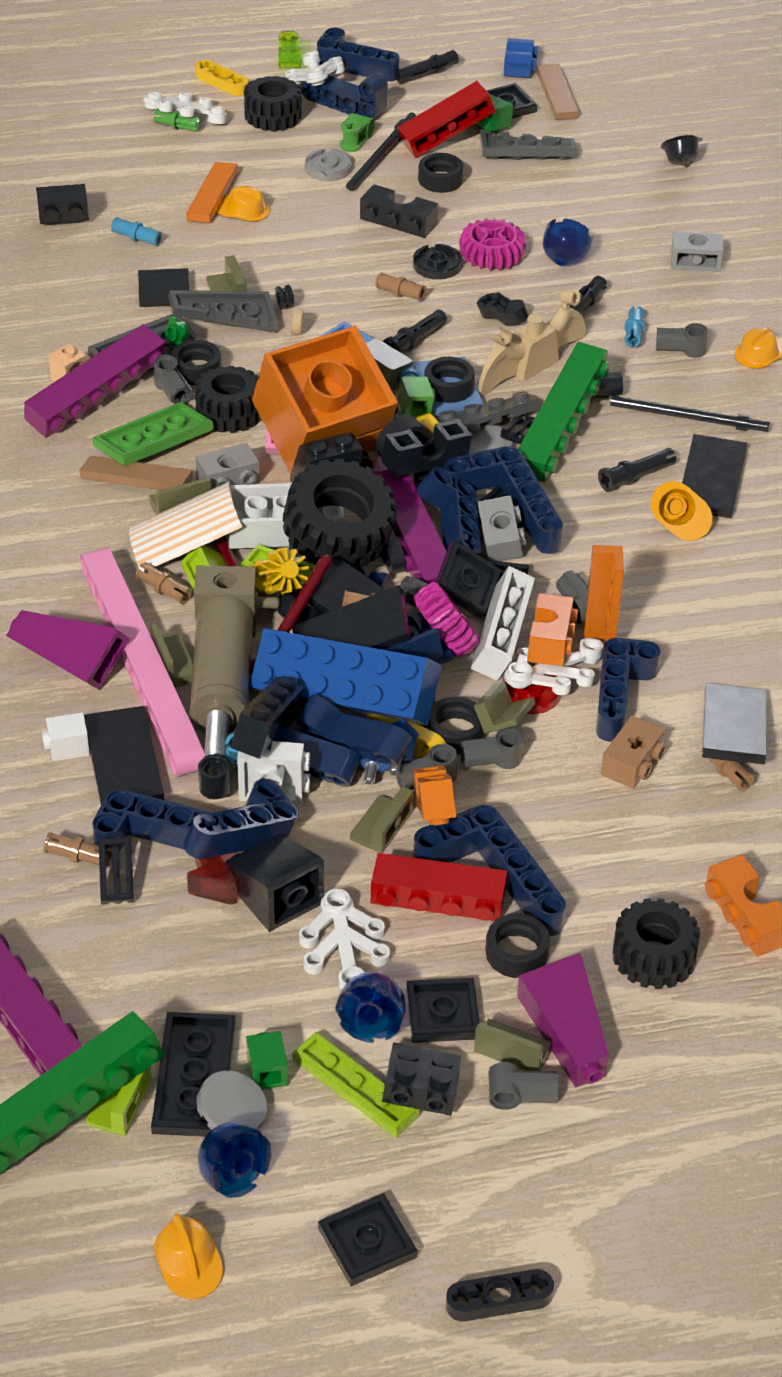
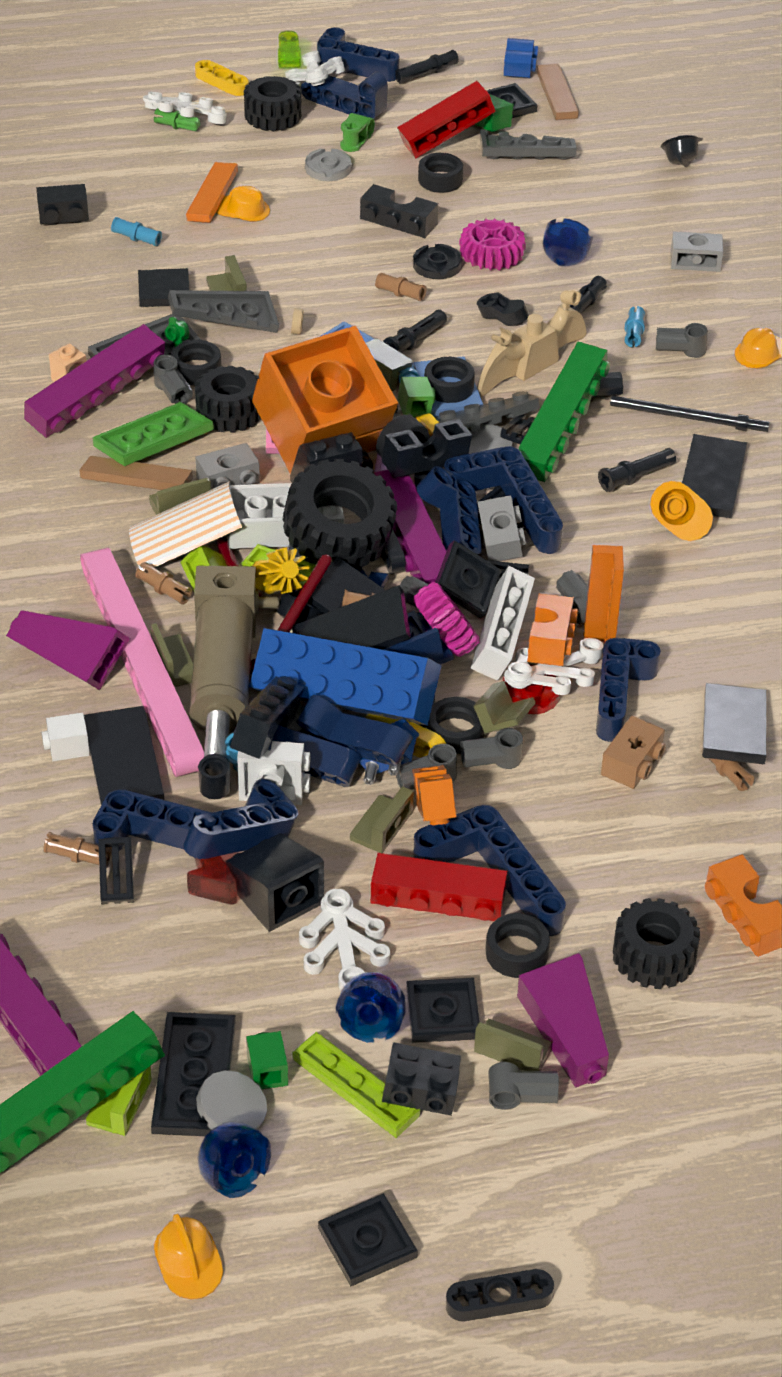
(284, 296): black bush -> none
(377, 155): black bar -> none

